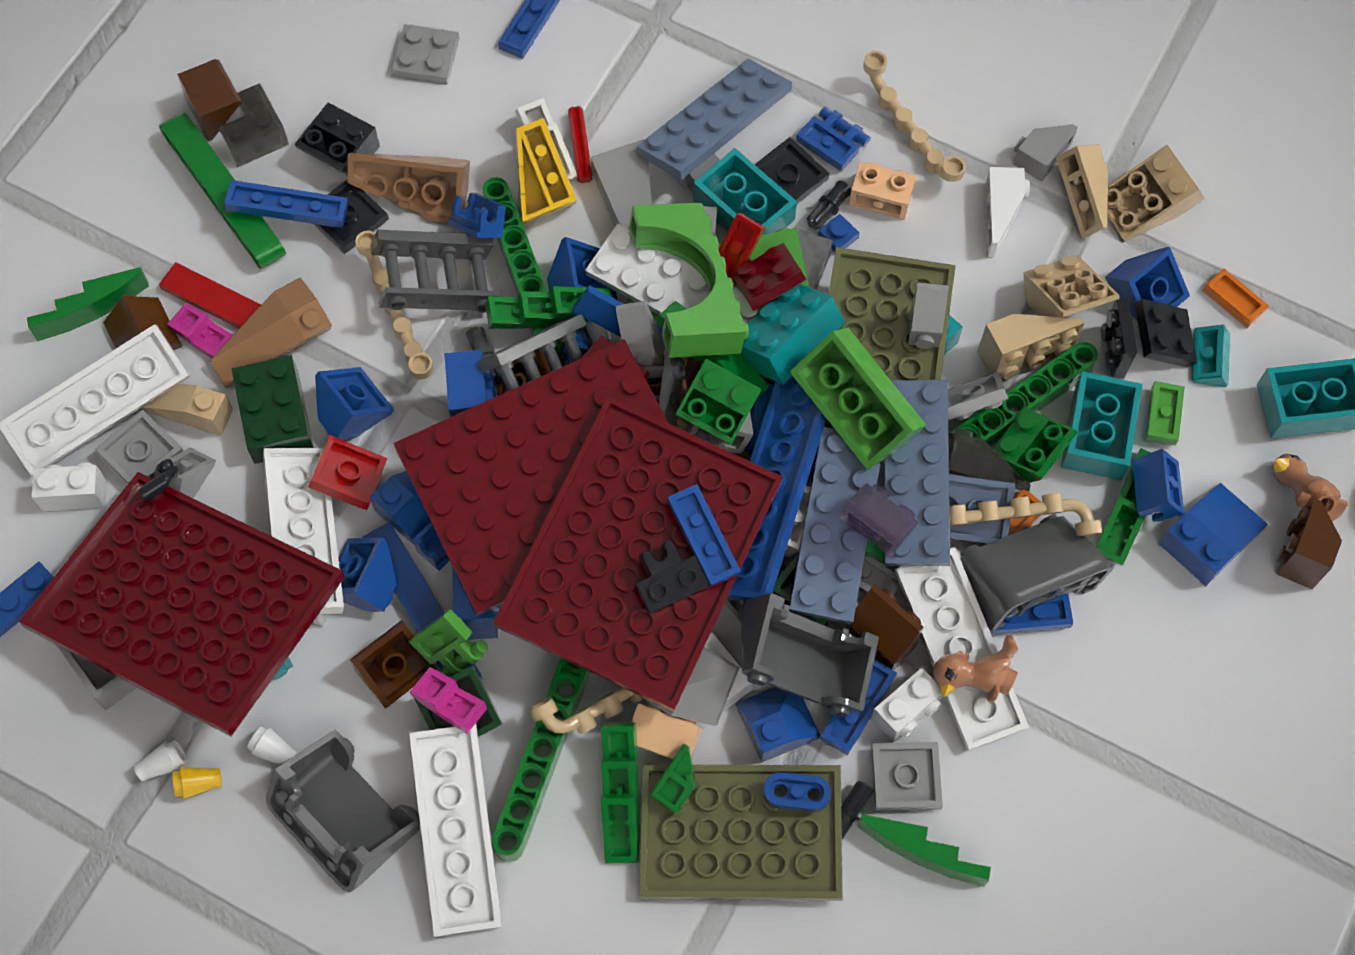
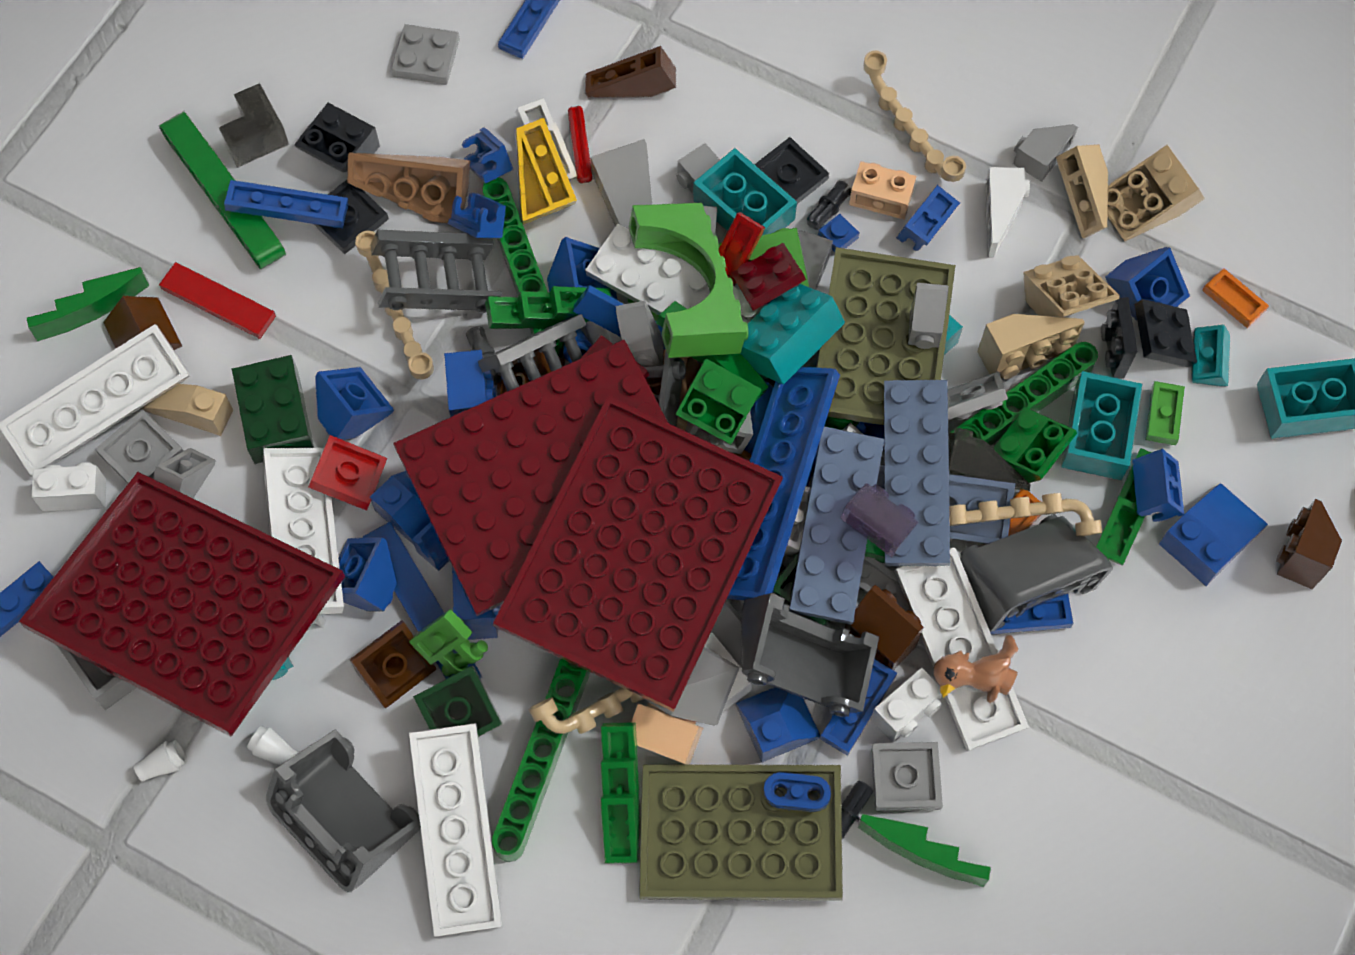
(156, 486): black arm -> none
(194, 781): yellow cone -> none
(199, 330): dark pink slope -> none
(209, 96): reddish brown slope -> none
(276, 328): medium nougat wedge -> none
(448, 701): dark pink slope -> none
(490, 158): none -> blue hinge
(635, 76): none -> reddish brown slope
(669, 579): black plate -> none
(676, 782): green tile -> none
(703, 535): blue plate -> none
(714, 119): sand blue plate -> none
(829, 143): blue plate -> none
(857, 398): bright green slope -> none
(929, 218): none -> blue hinge
(1293, 473): nougat animal -> none

